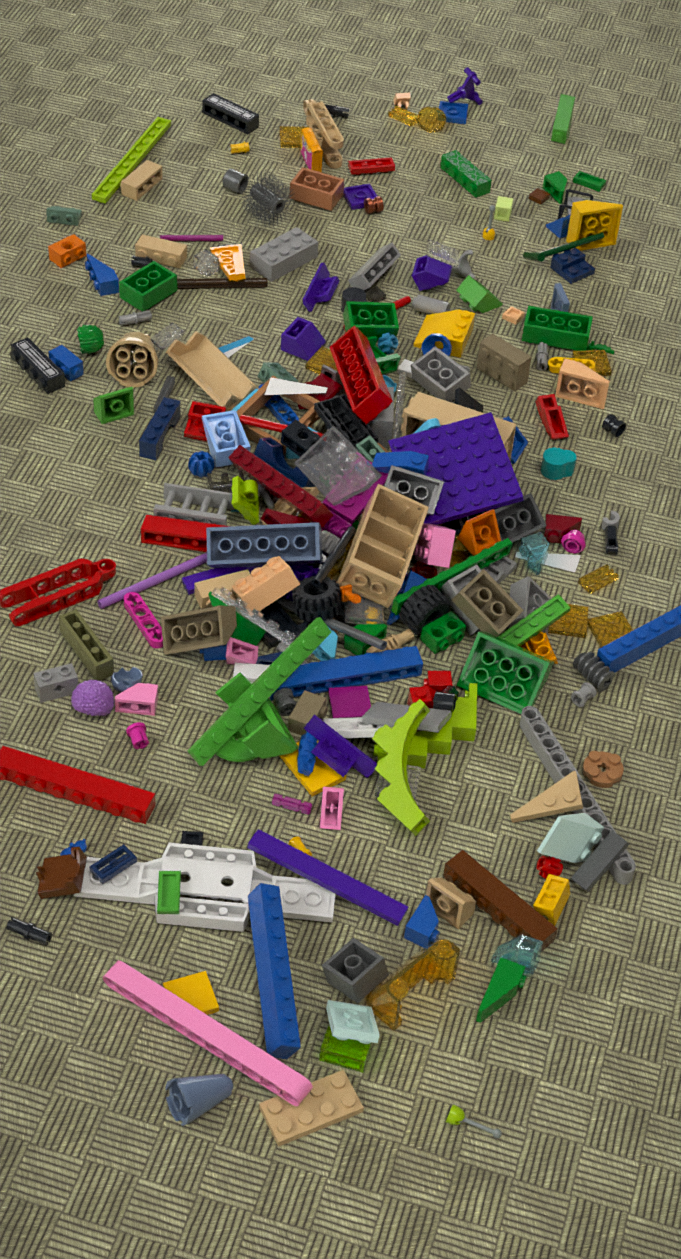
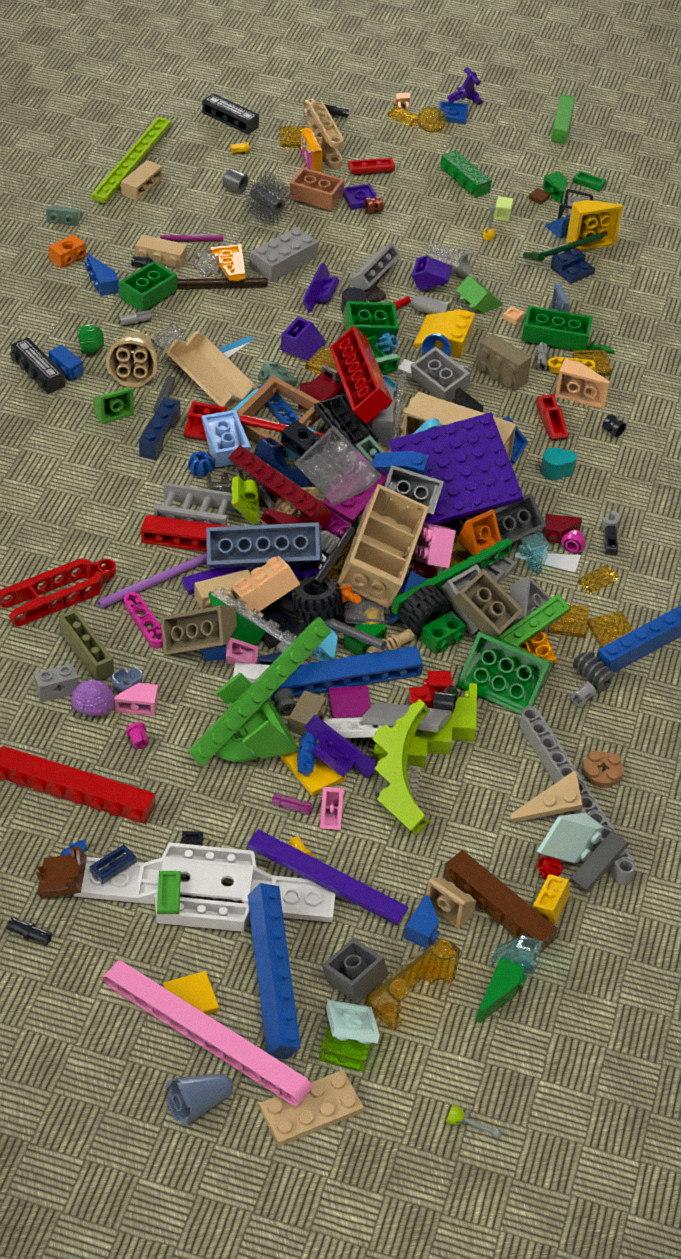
(281, 387): white sticker -> none

